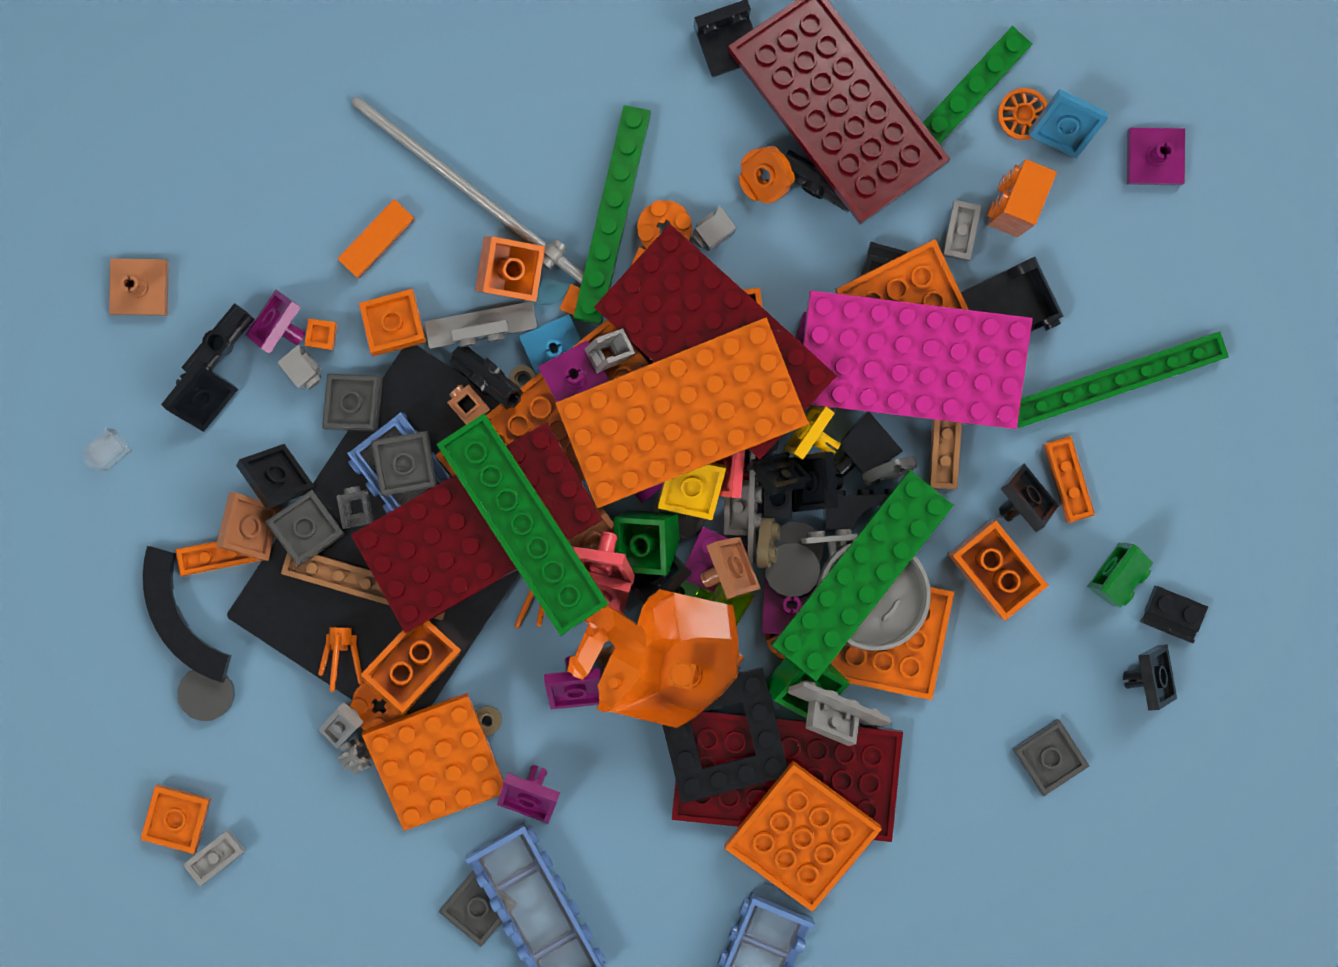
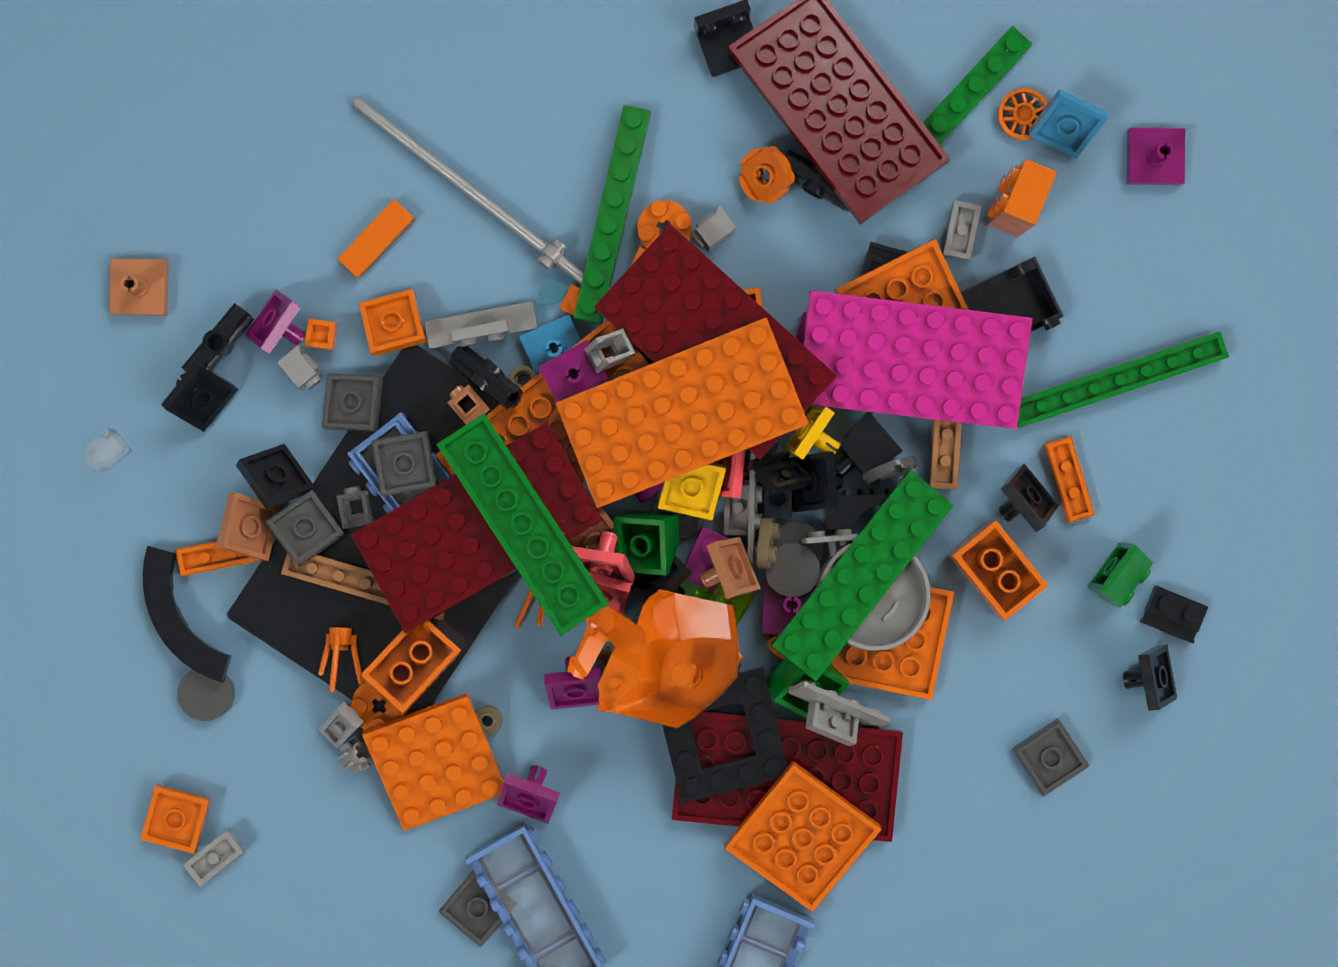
(509, 268): orange slope -> none

